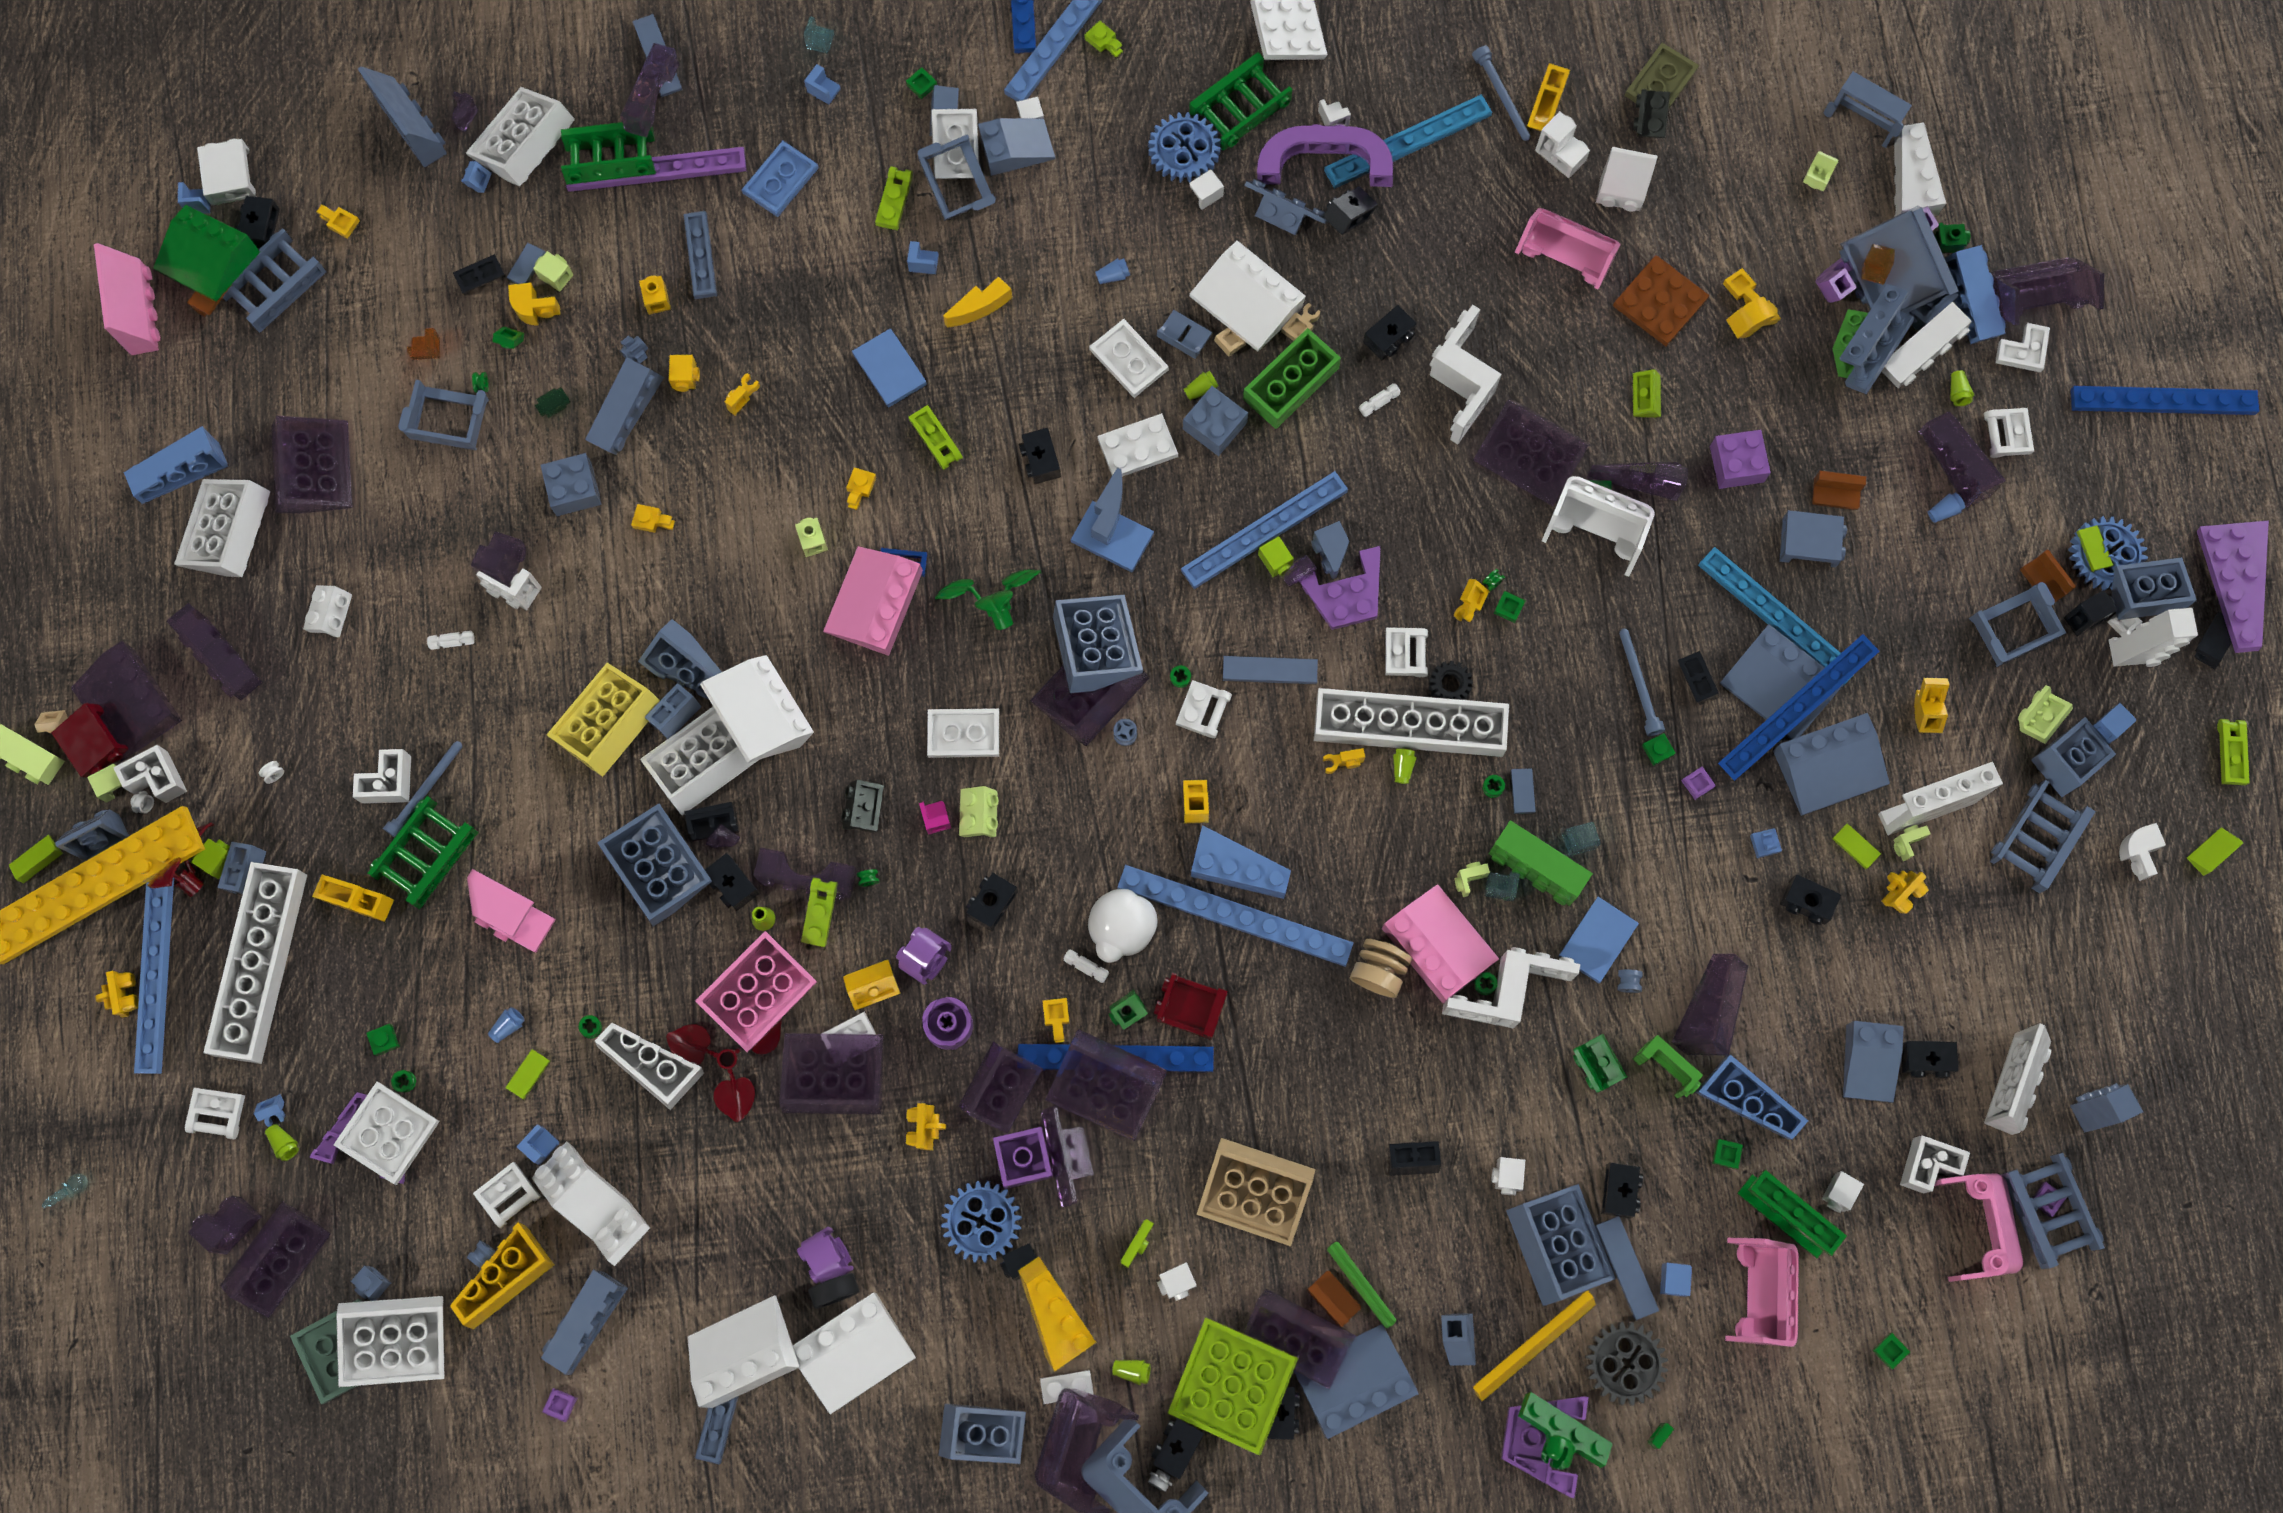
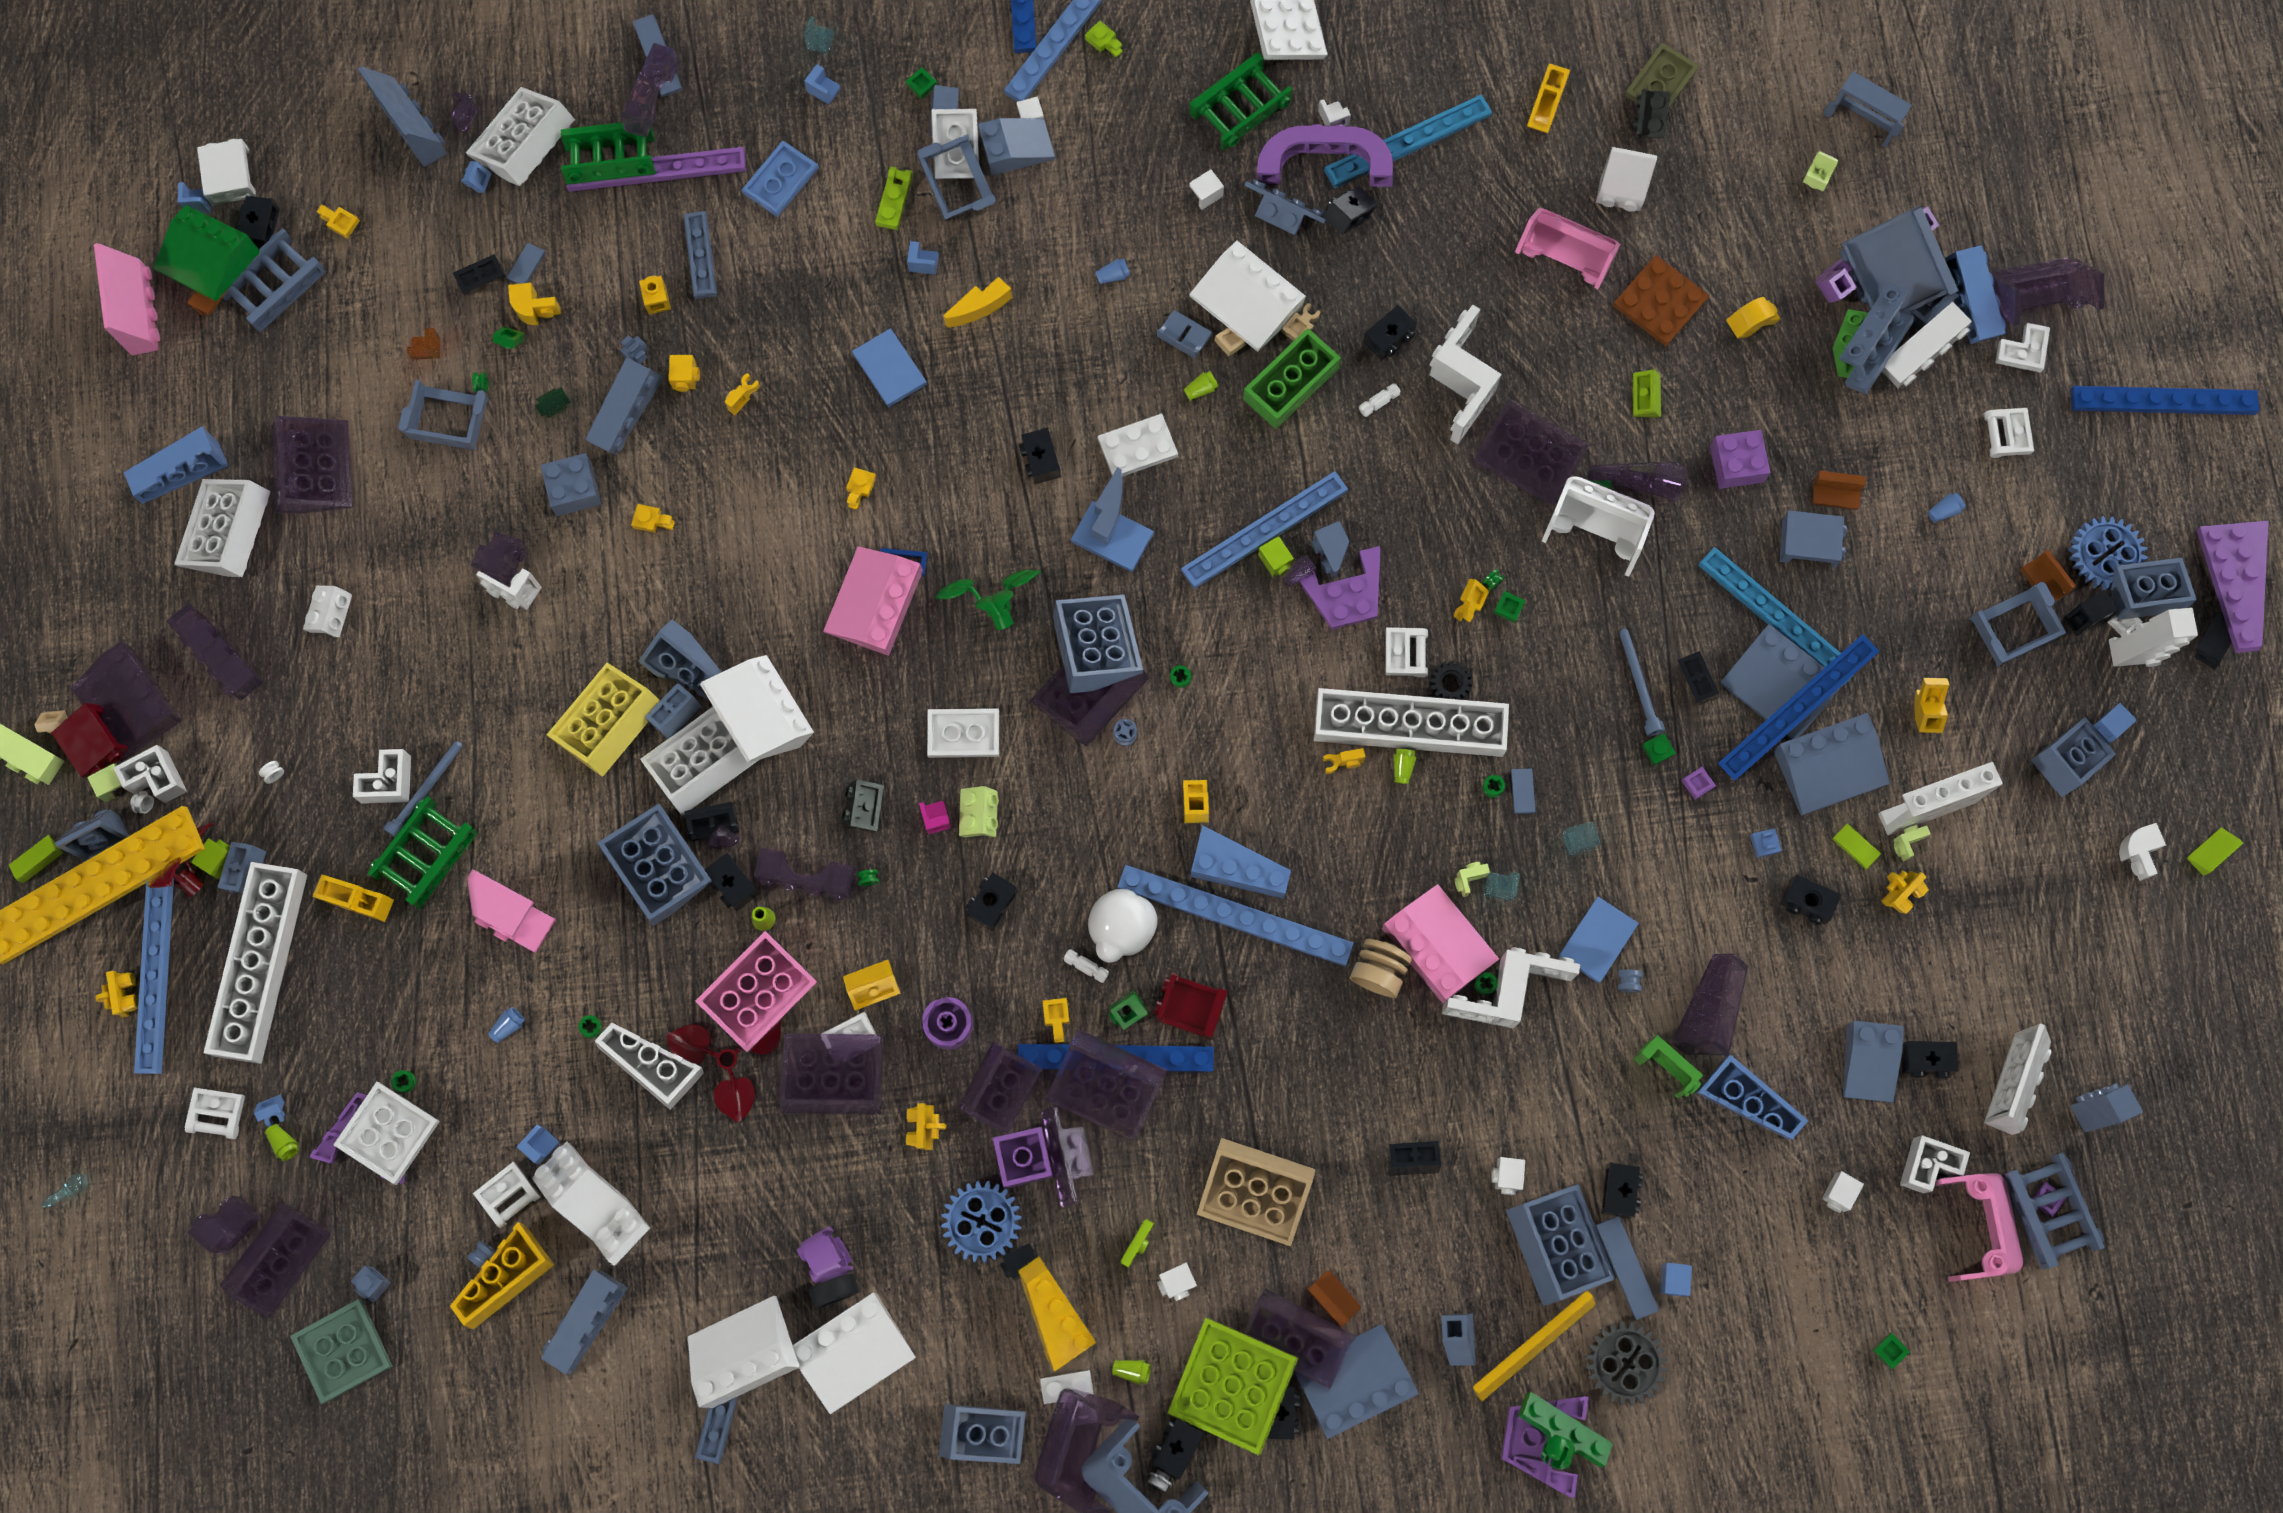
(383, 1039): green plate -> none
(390, 1341): white slope -> none
(450, 640): white axle -> none
(527, 1074): lime piece -> none
(553, 270): yellowish green brick -> none
(559, 1405): medium lavender tile -> none
(811, 536): yellowish green brick -> none
(819, 913): lime plate -> none
(923, 955): medium lavender brick -> none
(935, 436): lime plate -> none
(1129, 358): white plate -> none
(1168, 158): medium blue gear -> none
(1196, 705): white plate -> none
(1215, 420): sand blue brick -> none
(1270, 670): sand blue tile -> none
(1361, 1285): bright green axle -> none
(1483, 57): sand blue piece -> none
(1540, 864): bright green brick -> none
(1561, 147): white brick -> none
(1599, 1063): green bracket -> none
(1660, 1435): green tile -> none
(1727, 1154): green plate -> none
(1741, 285): yellow plate -> none
(1771, 1292): bright pink windscreen -> none
(1791, 1214): green fence -> none
(1878, 264): clear orange panel -> none
(1916, 172): white wedge -> none
(1945, 237): green brick -> none
(1961, 390): lime cone -> none
(1961, 459): clear purple wedge -> none
(2043, 715): yellowish green bracket -> none
(2055, 857): sand blue fence -> none
(2093, 544): lime piece -> none
(2234, 752): lime plate -> none

